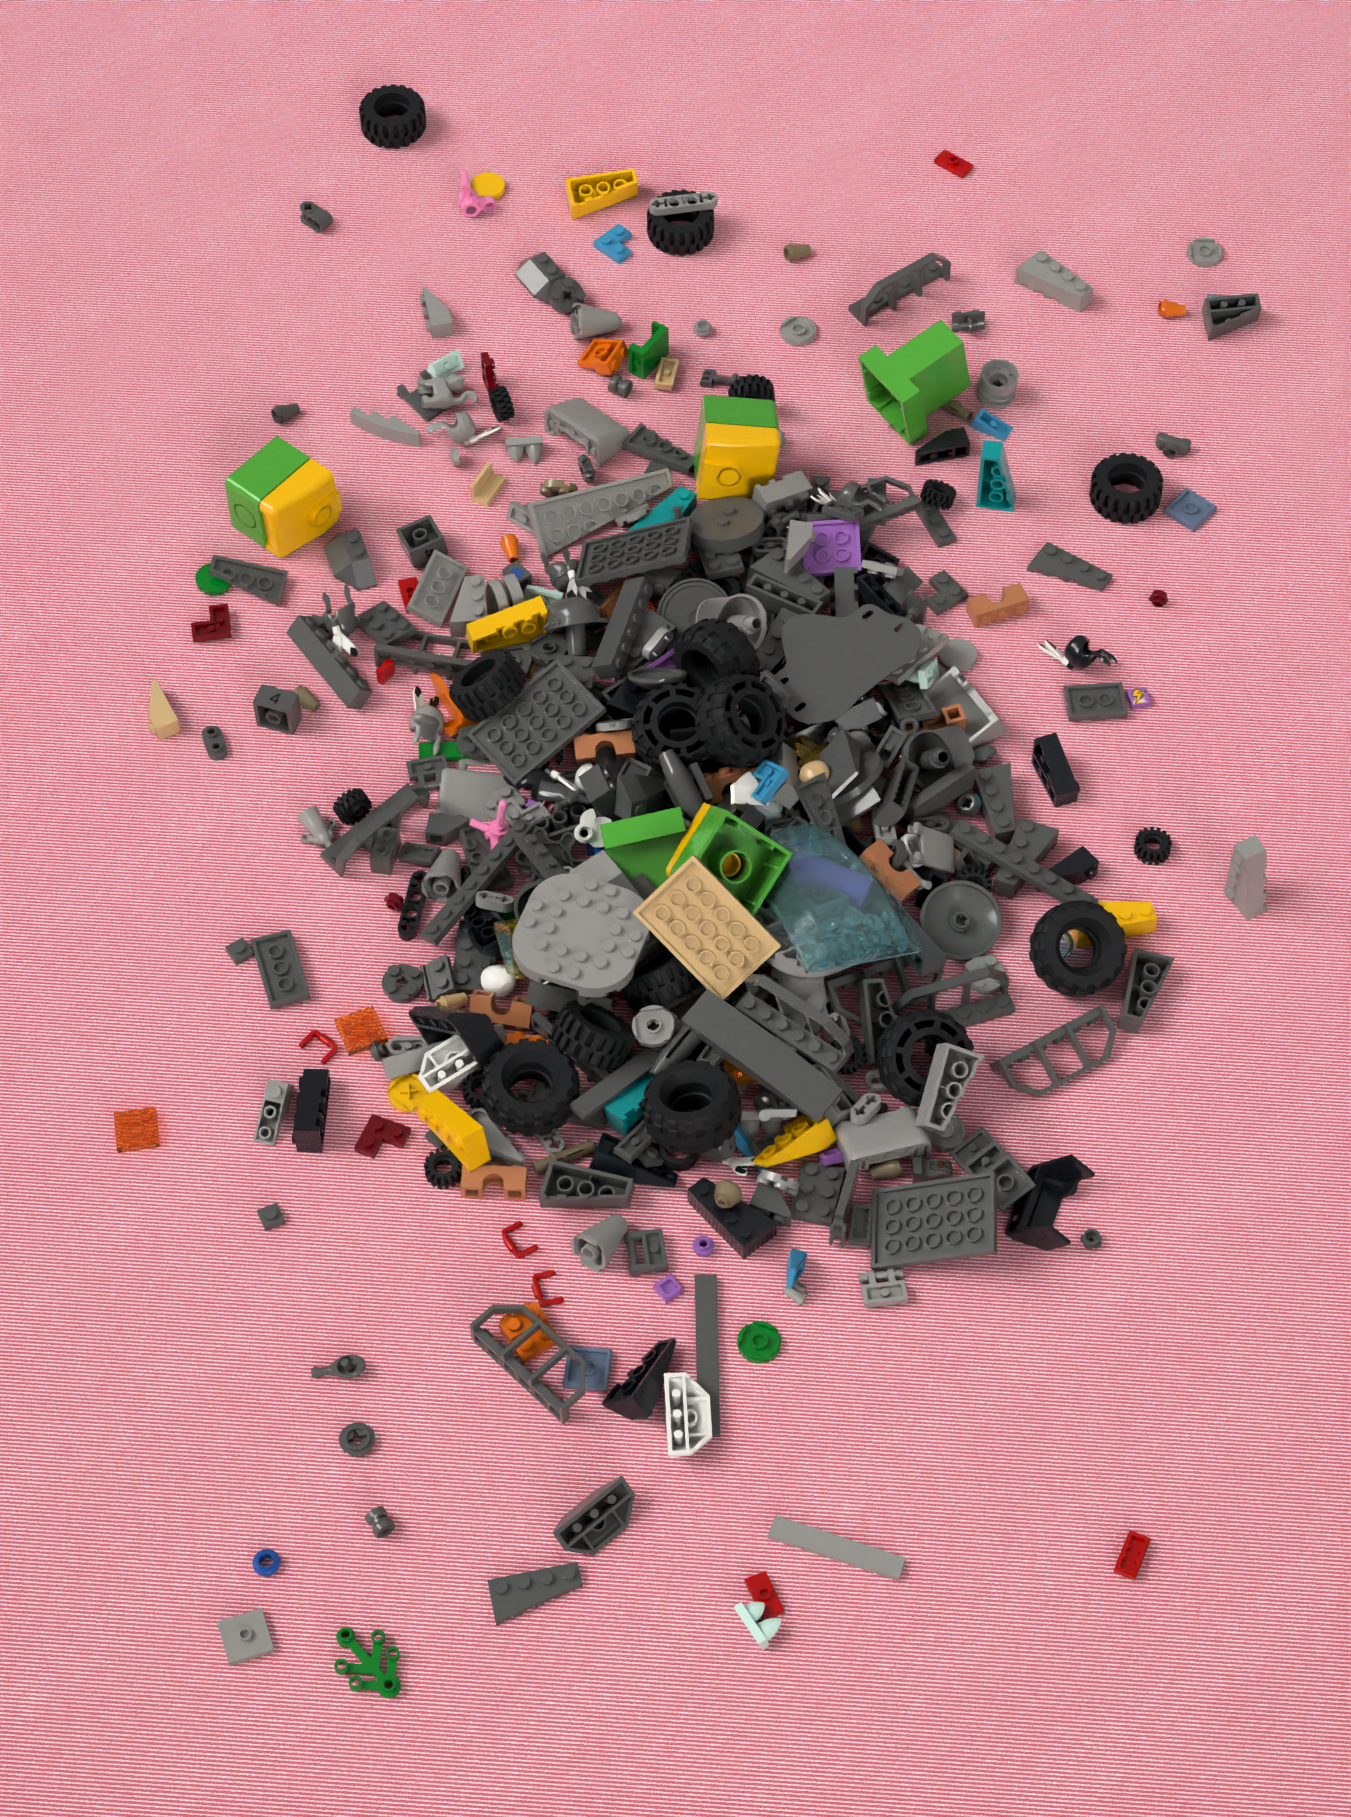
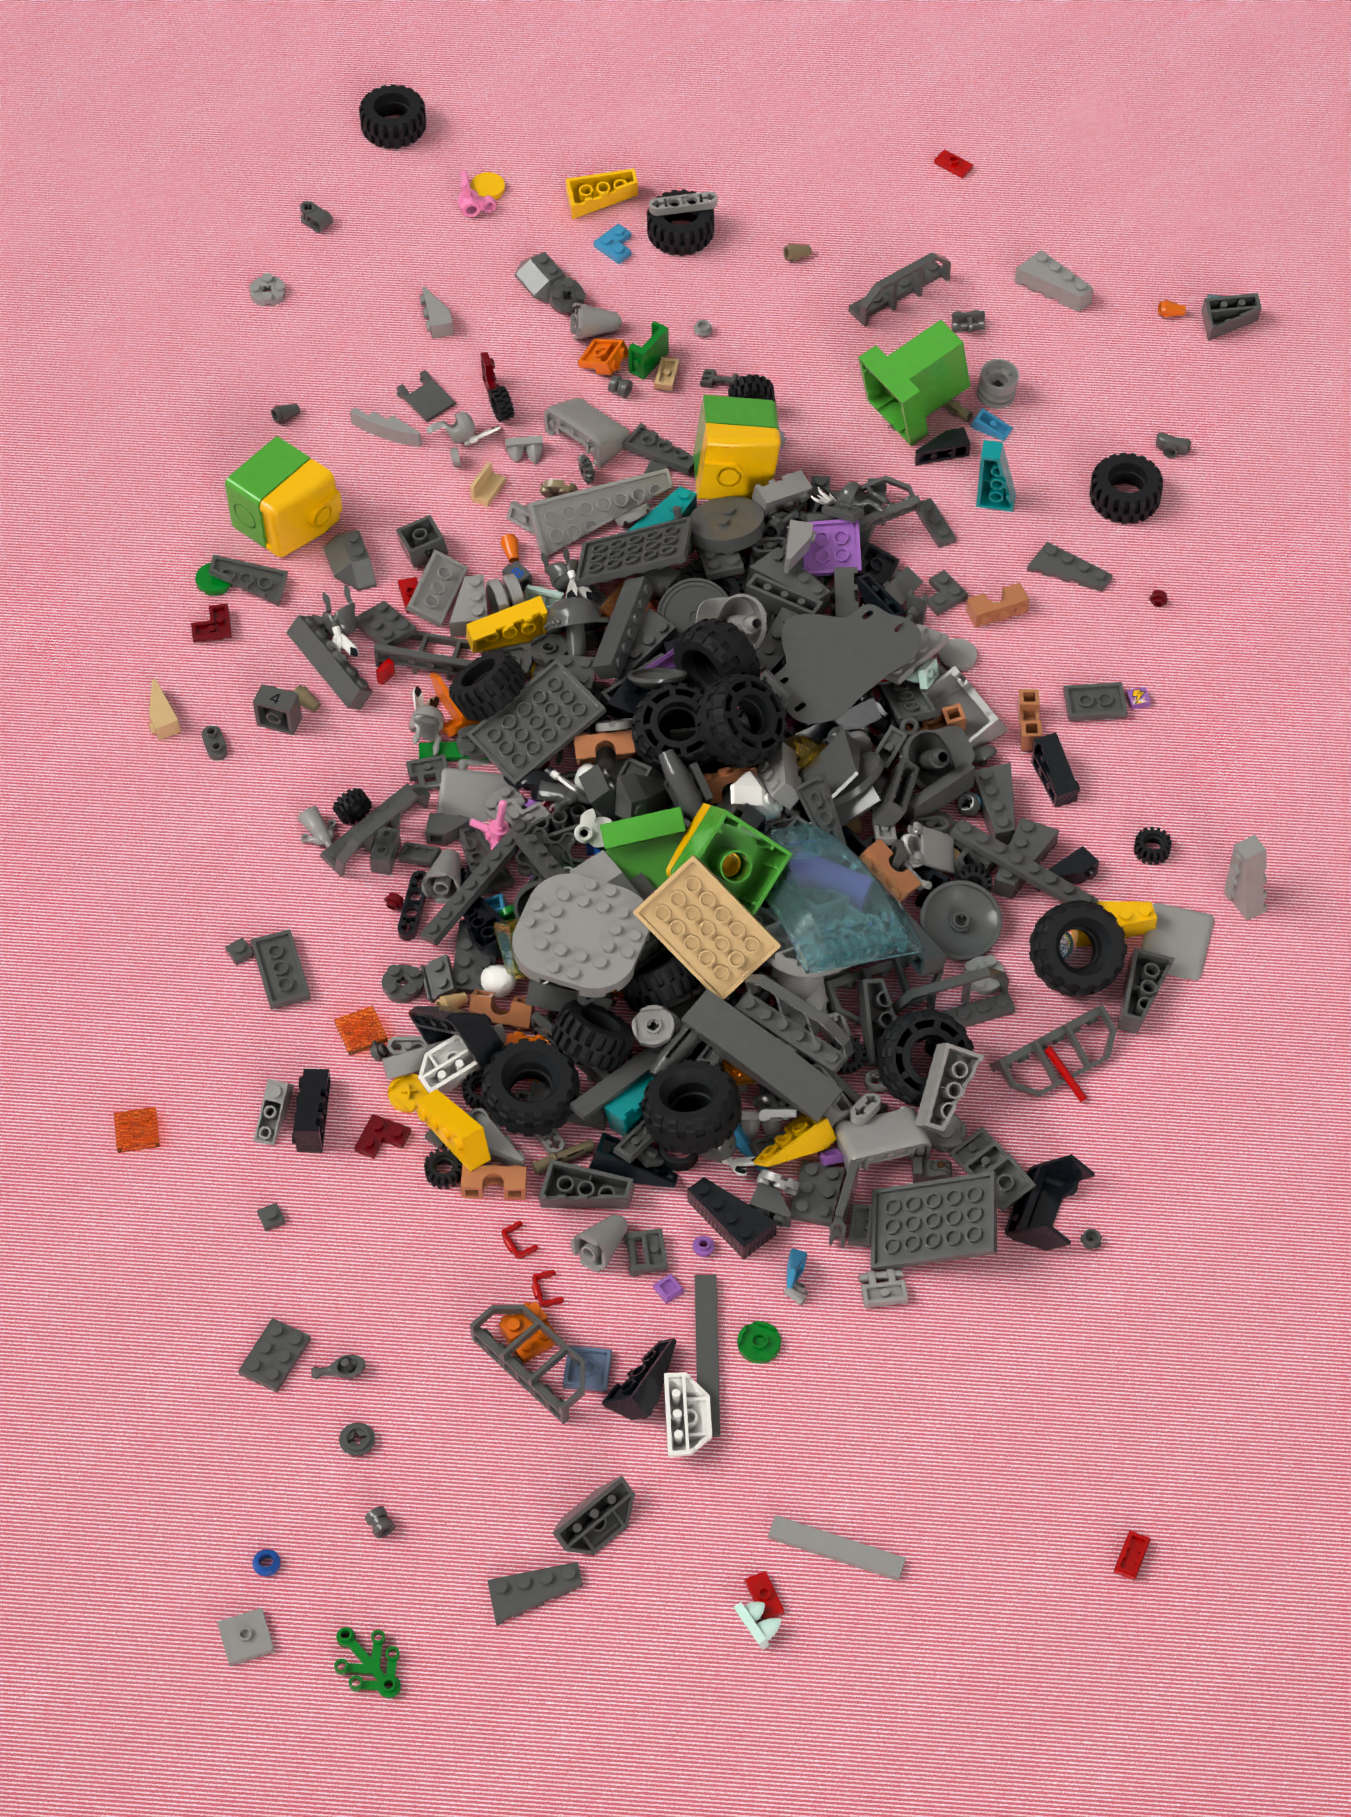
(267, 282): none -> light grey plate
(274, 1355): none -> dark grey plate
(325, 1040): red piece -> none
(441, 392): light grey animal -> none
(446, 365): light aqua tile -> none
(494, 901): light grey beam -> none
(657, 644): light grey beam -> none
(727, 1194): dark tan cone -> none
(771, 778): dark azure plate -> none
(798, 331): light grey tile -> none
(813, 769): tan hair -> none
(886, 1169): dark tan cone -> none
(889, 569): light grey plate -> none
(938, 494): black tyre -> none
(1028, 717): none -> nougat arch
(1065, 1074): none -> red bar
(1077, 653): black hair -> none
(1180, 935): none -> light grey piece
(1190, 509): sand blue tile -> none
(1204, 252): light grey tile -> none

